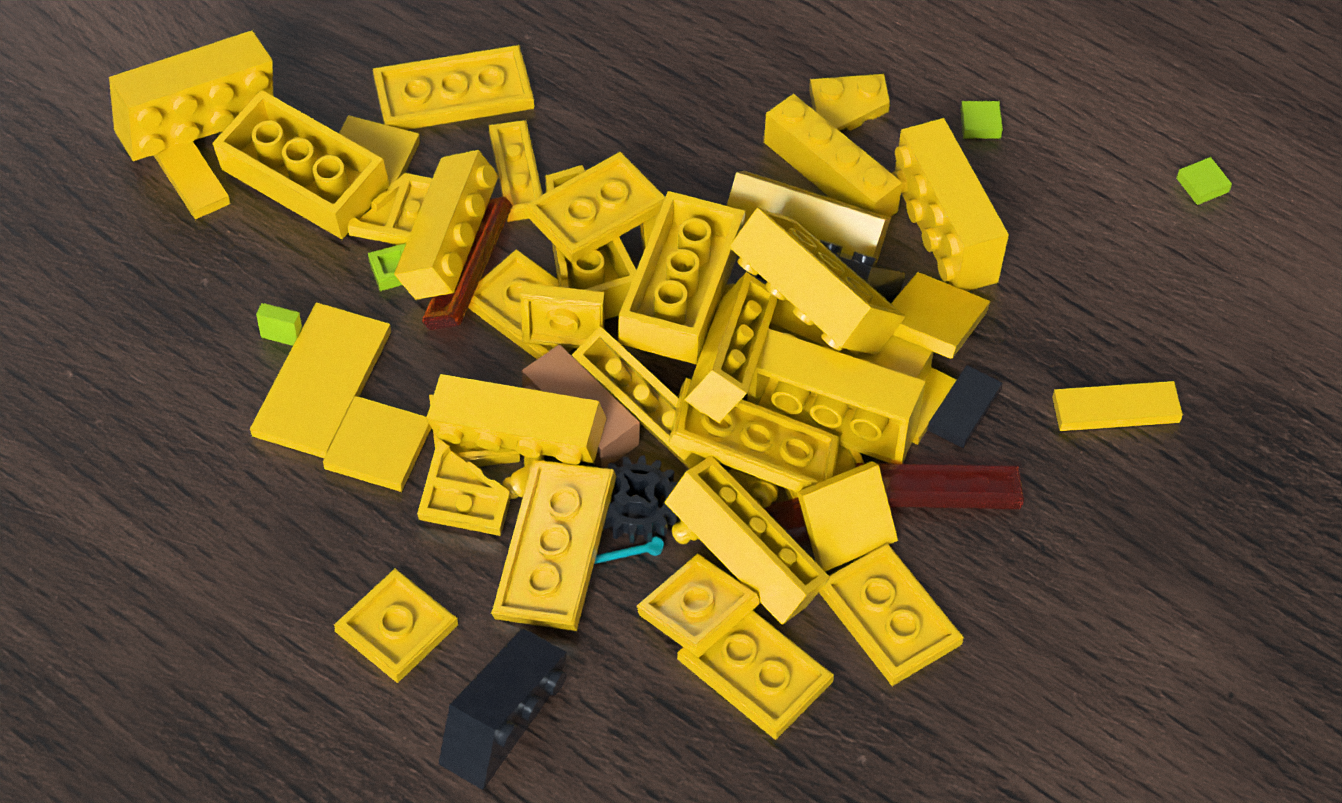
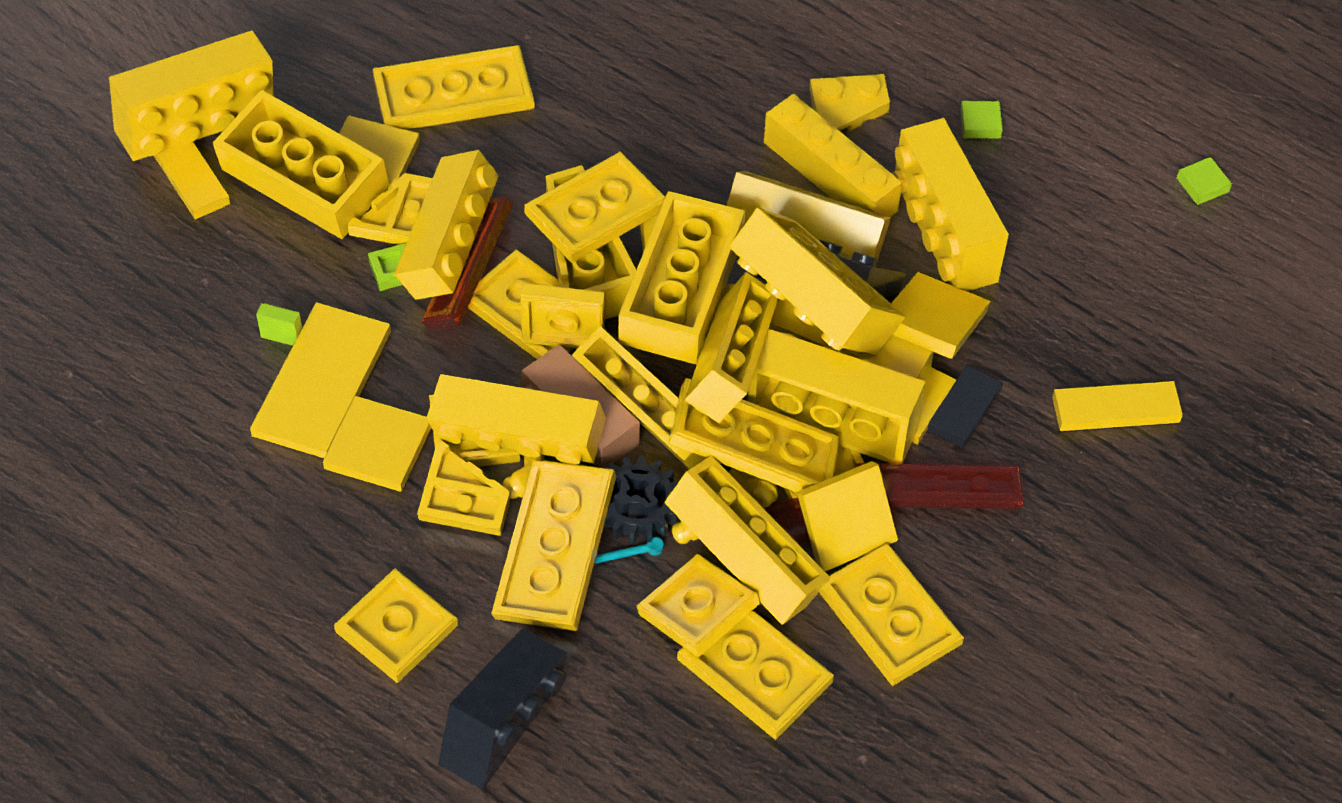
(515, 165): yellow tile -> none

